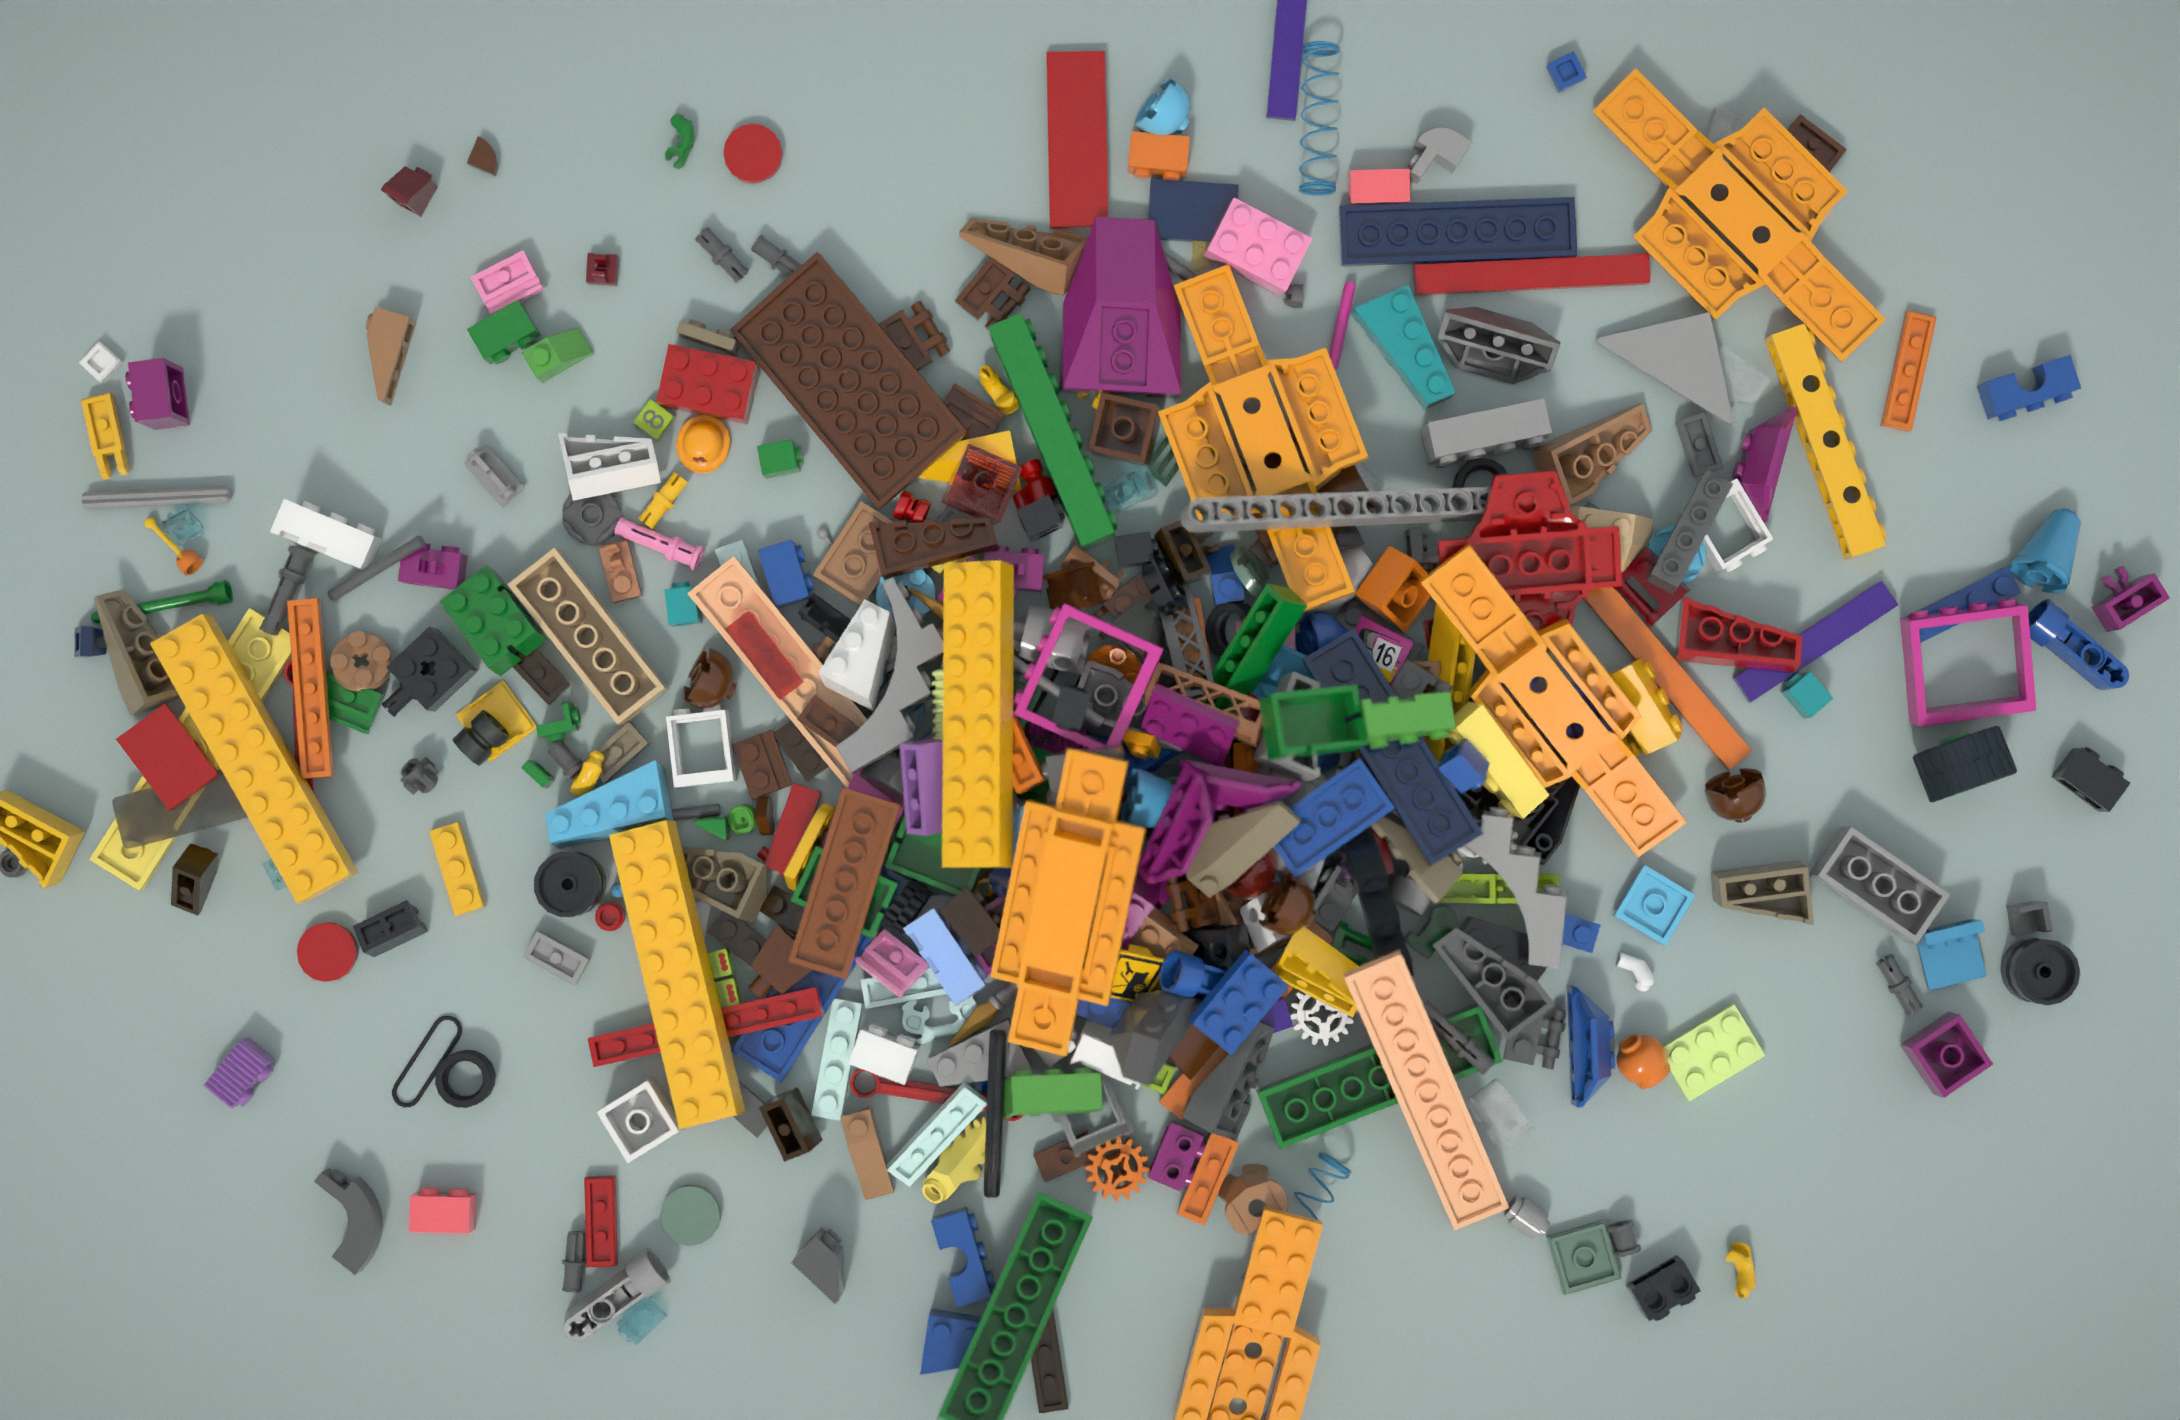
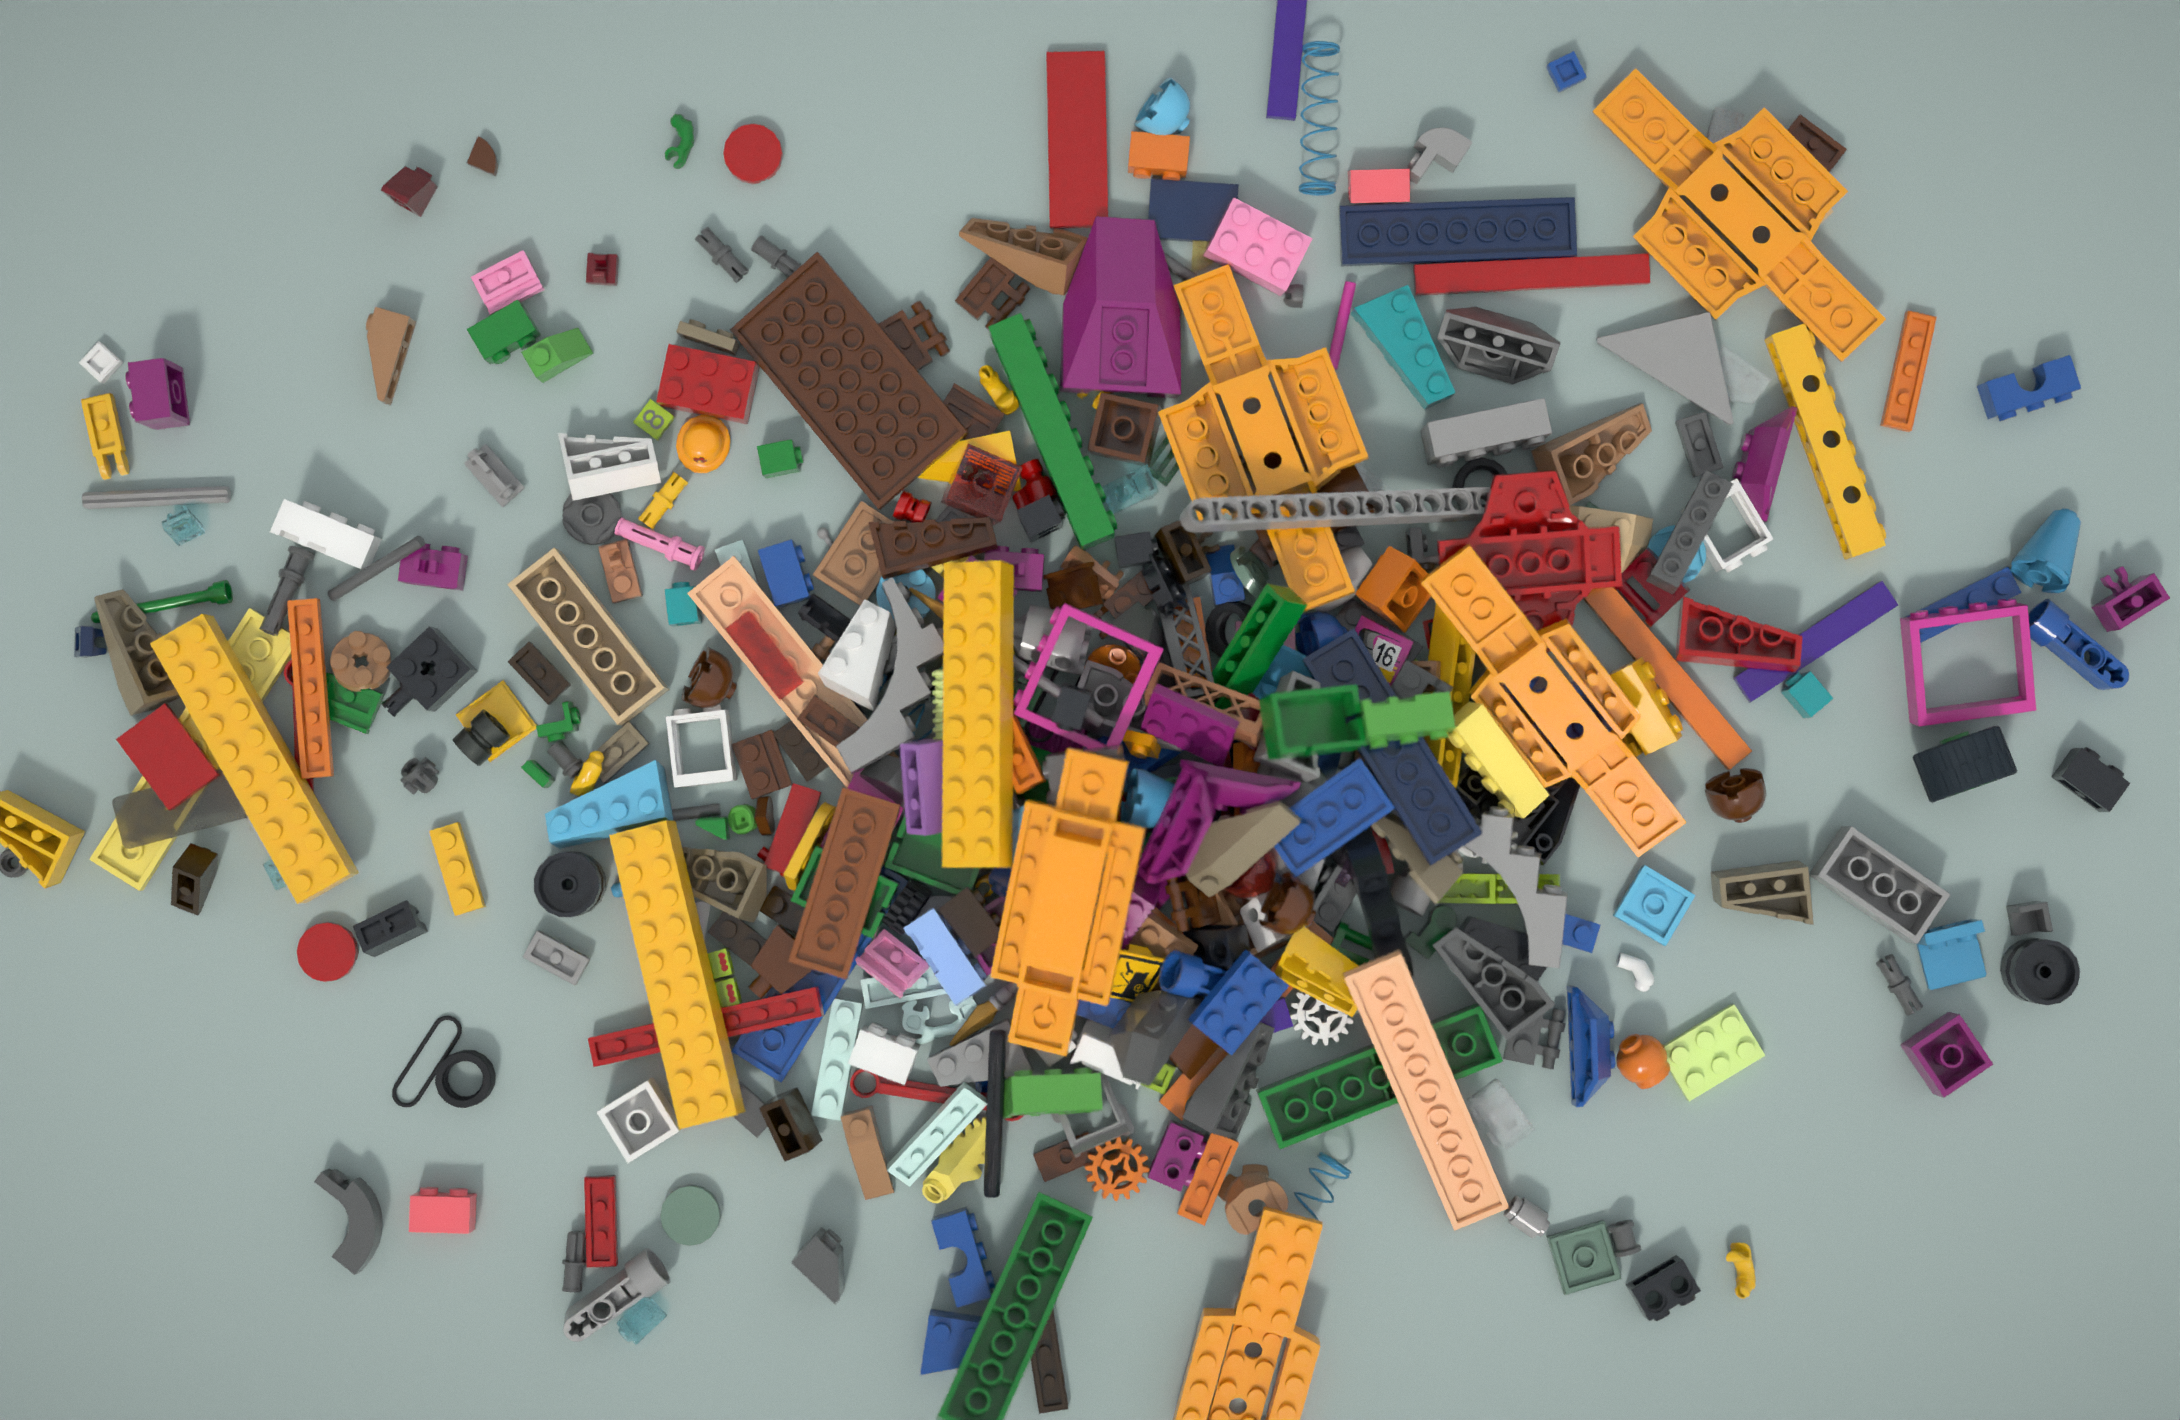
(187, 560): hinge -> none
(240, 1073): medium lavender brick -> none
(492, 620): green piece -> none
(610, 916): red plate -> none
(1464, 766): blue brick -> none
(1465, 1046): dark grey pin -> none

